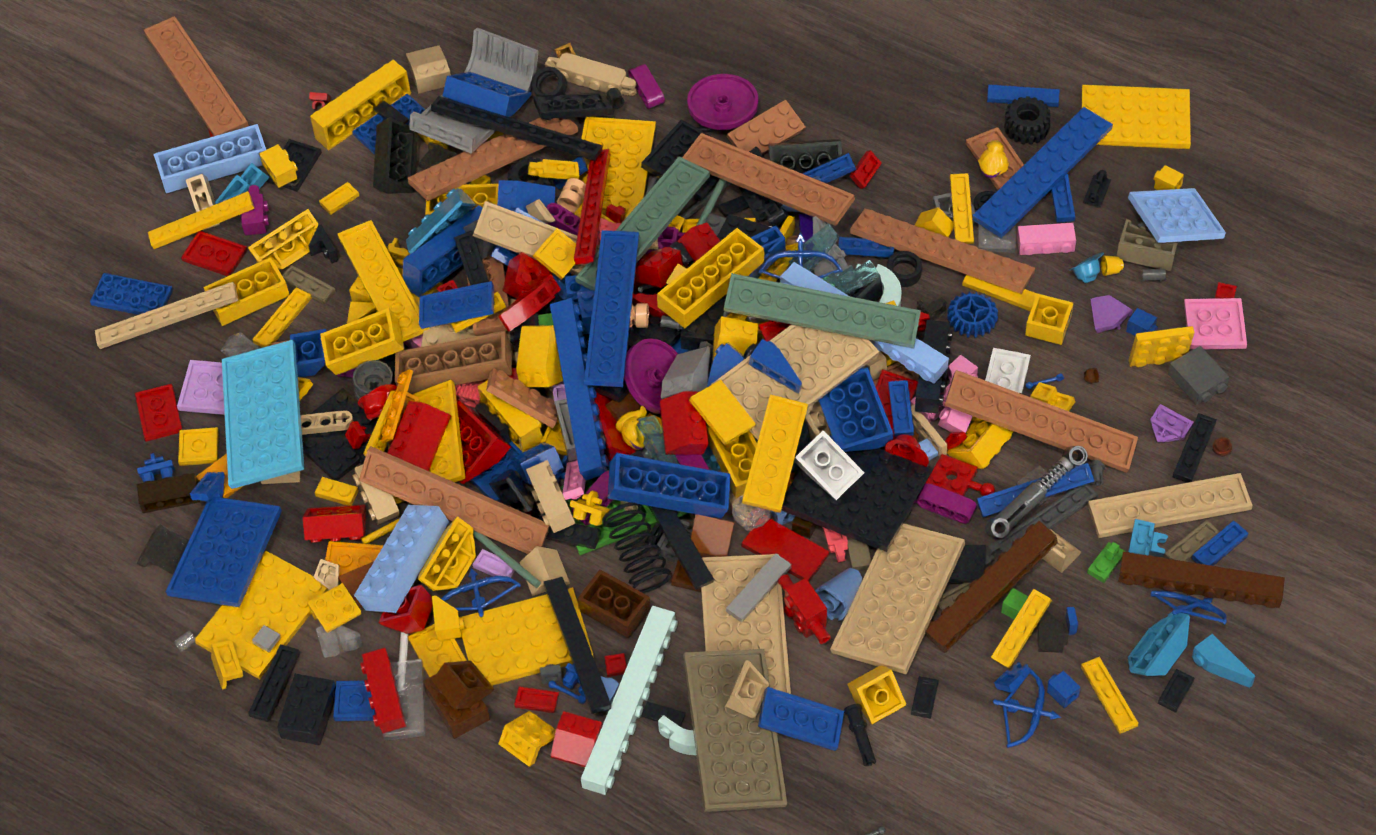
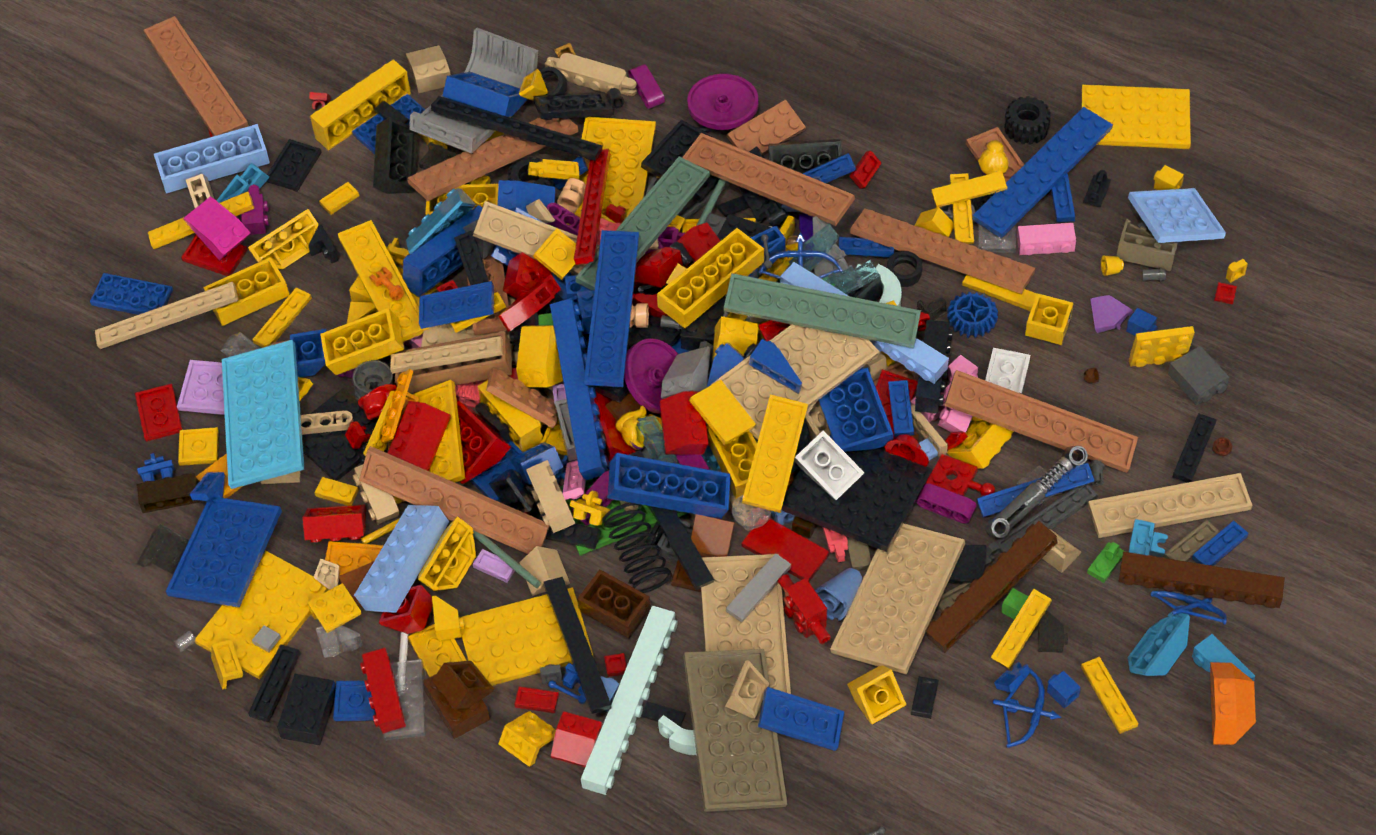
(216, 227): none -> dark pink slope
(278, 165): yellow brick -> none
(319, 290): dark tan tile -> none
(395, 292): none -> orange hinge
(446, 354): none -> tan tile
(478, 601): blue piece -> none
(533, 85): none -> yellow slope
(768, 264): none -> dark grey hinge
(858, 726): black pin -> none
(969, 189): none -> yellow tile
(1007, 94): blue tile -> none
(1049, 395): yellow slope -> none
(1059, 377): blue hinge -> none
(1071, 620): blue tile -> none
(1088, 269): dark azure piece -> none
(1169, 425): medium lavender slope -> none
(1176, 690): black tile -> none
(1216, 323): bright pink plate -> none
(1231, 703): none -> orange wedge
(1236, 270): none -> yellow plate

